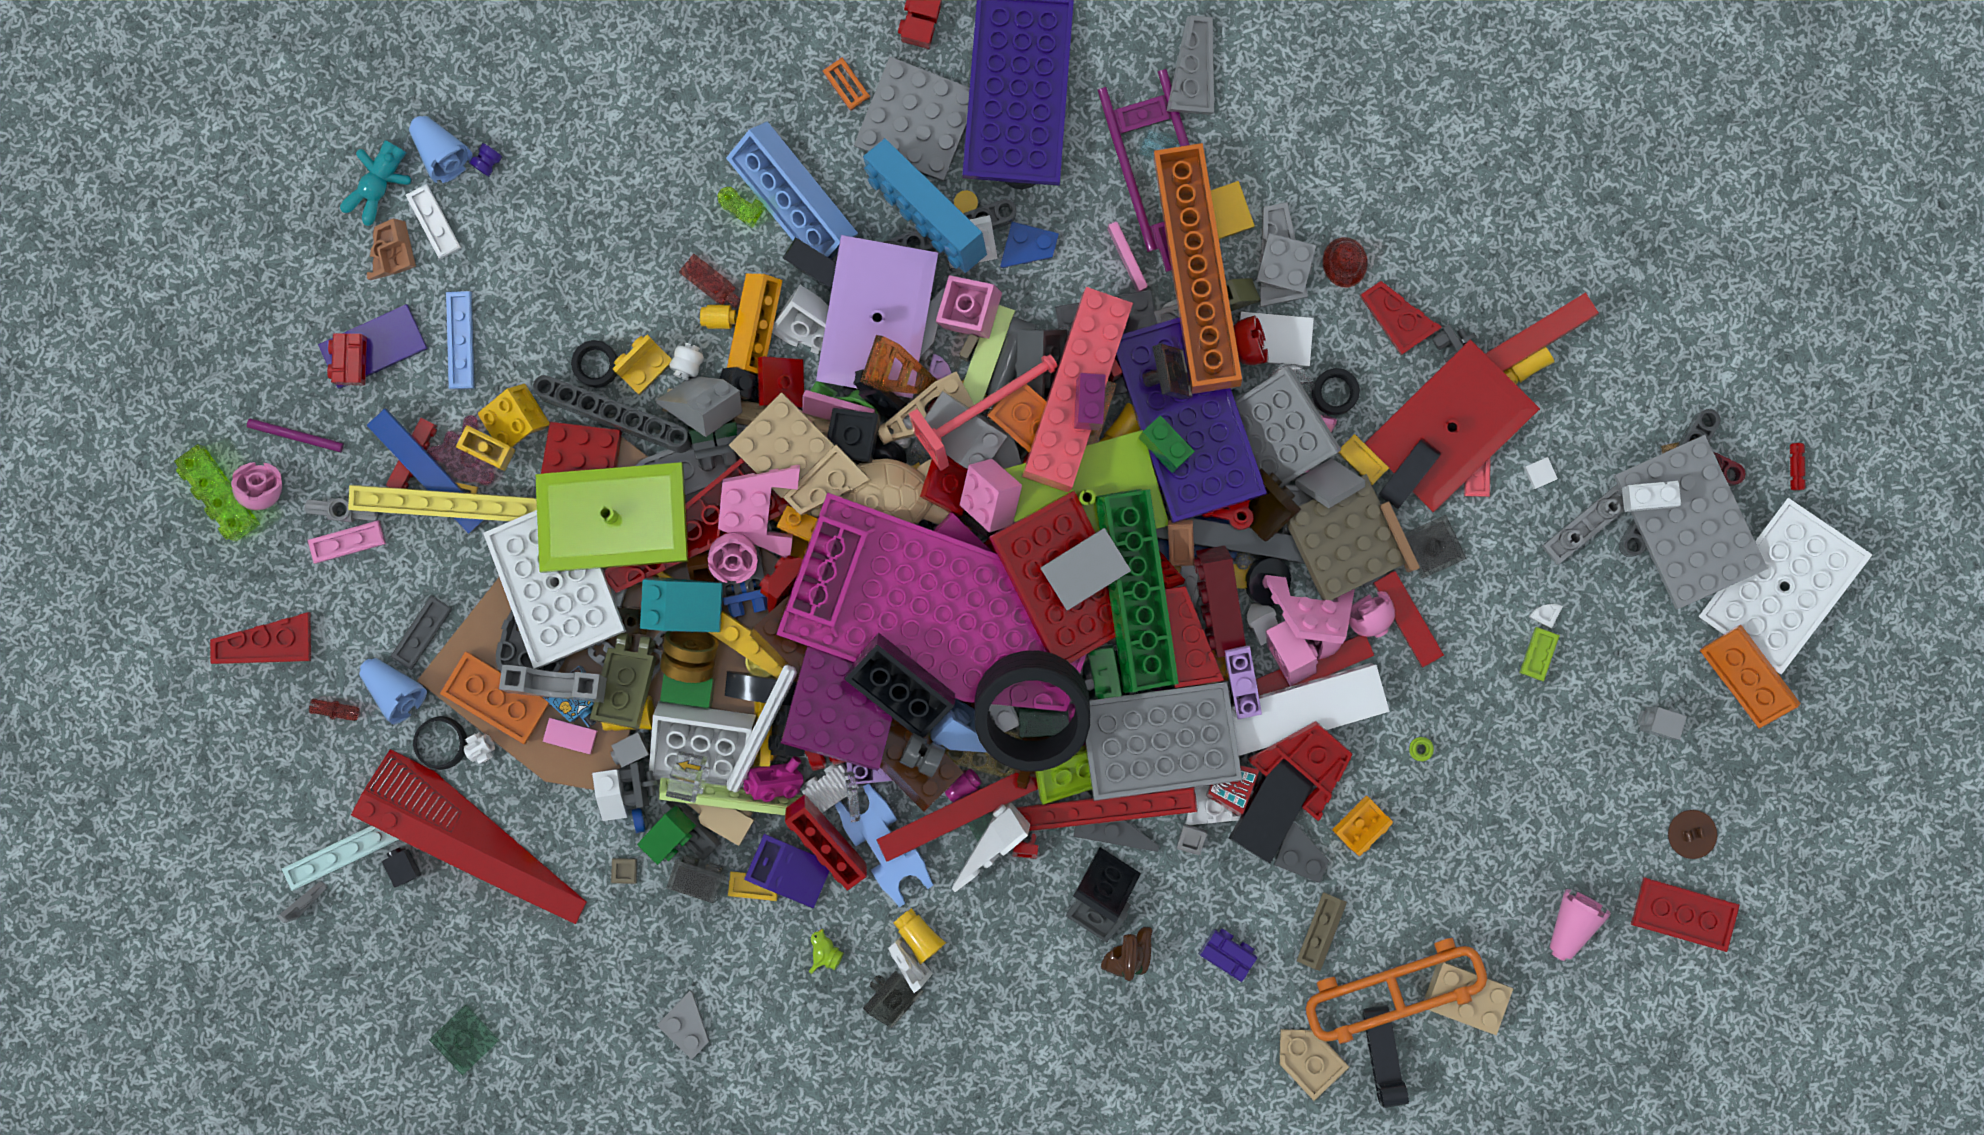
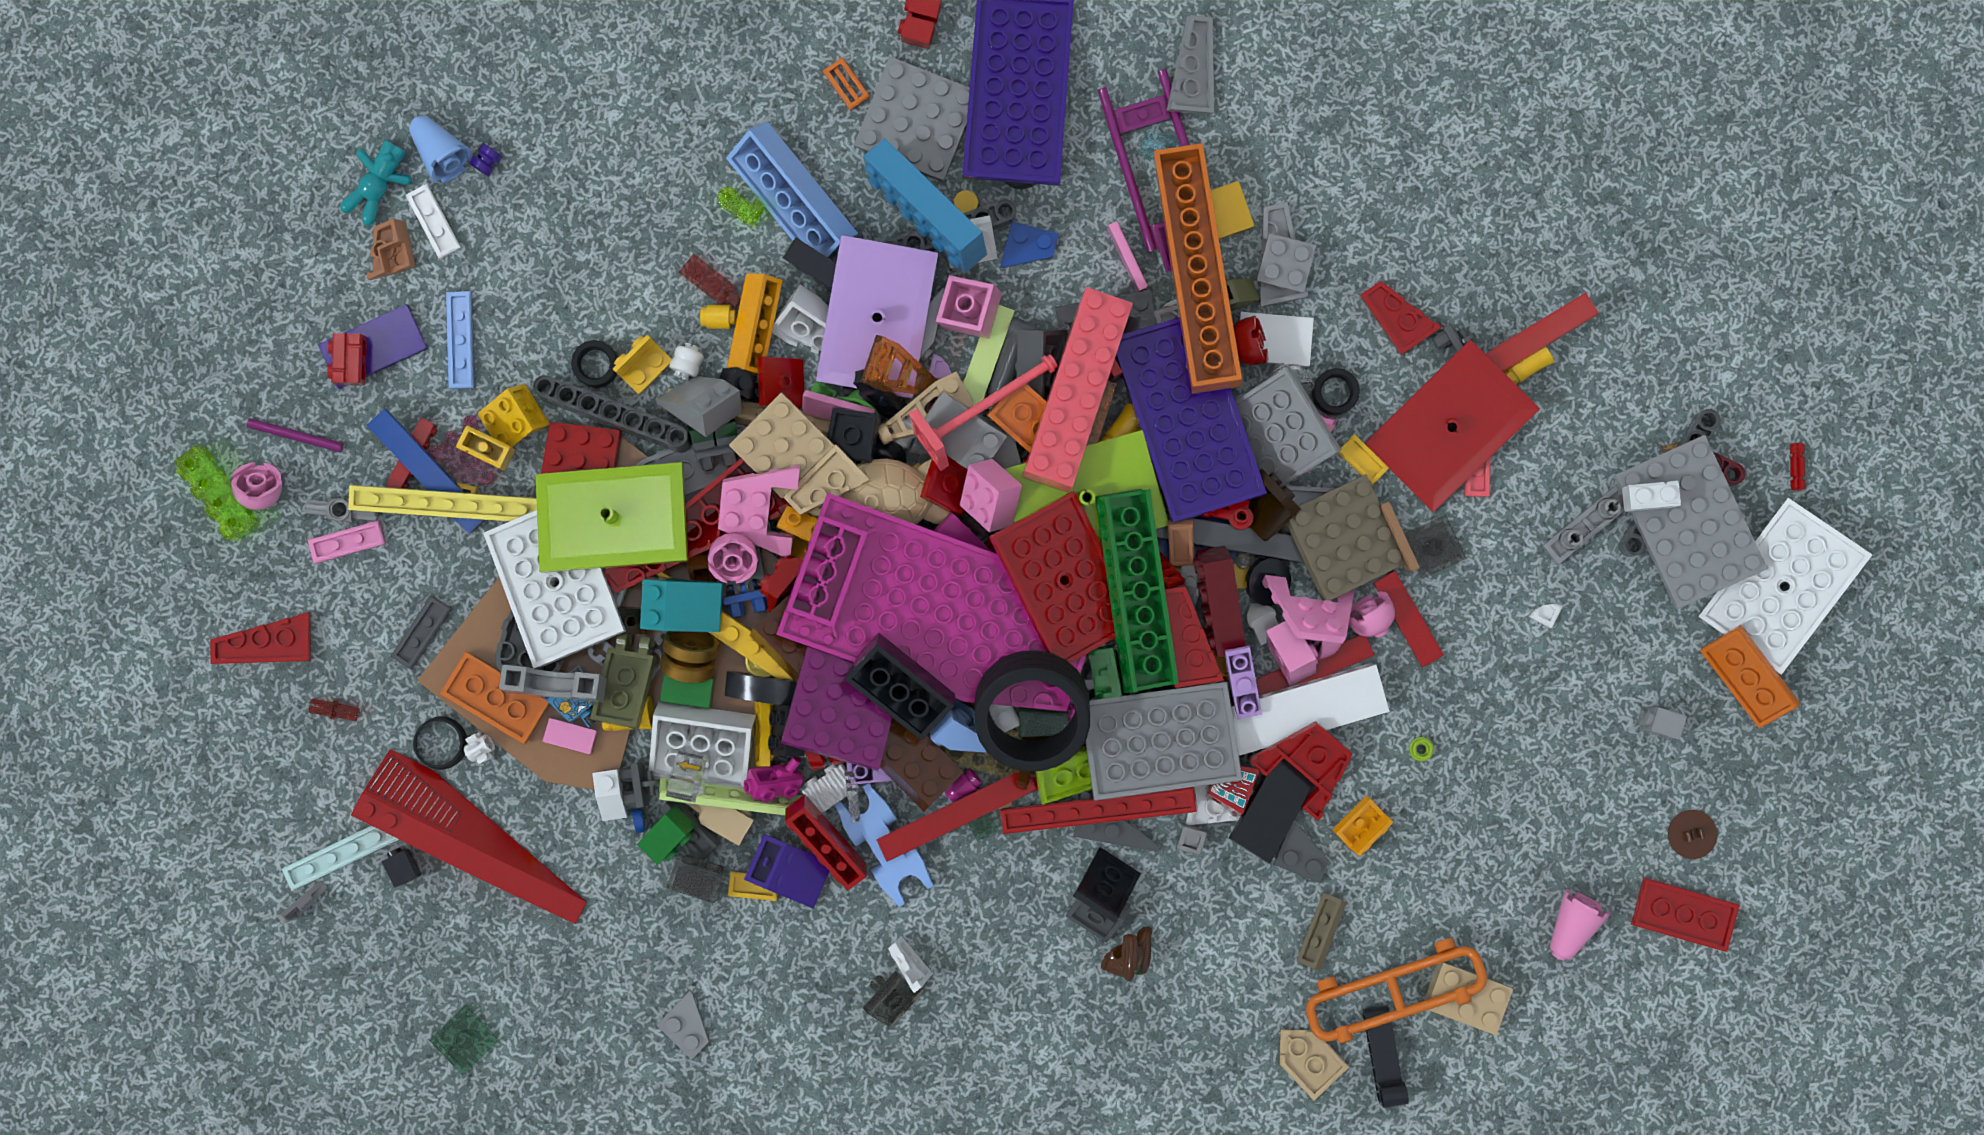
(391, 690): light blue cone -> none
(624, 870): dark tan tile -> none
(630, 750): light grey brick -> none
(761, 728): white axle -> none
(824, 952): lime animal -> none
(918, 935): yellow plant -> none
(931, 756): dark grey wheel -> none
(969, 347): dark tan tile -> none
(1001, 835): white wedge -> none
(1026, 850): red tile -> none
(1085, 569): light grey tile -> none
(1089, 401): magenta brick -> none
(1166, 444): green brick -> none
(1170, 372): clear smoke tile -> none
(1227, 954): dark purple brick -> none
(1330, 483): light grey tile -> none
(1345, 262): clear red hat -> none
(1409, 473): black beam -> none
(1539, 654): lime plate -> none
(1540, 473): white tile -> none

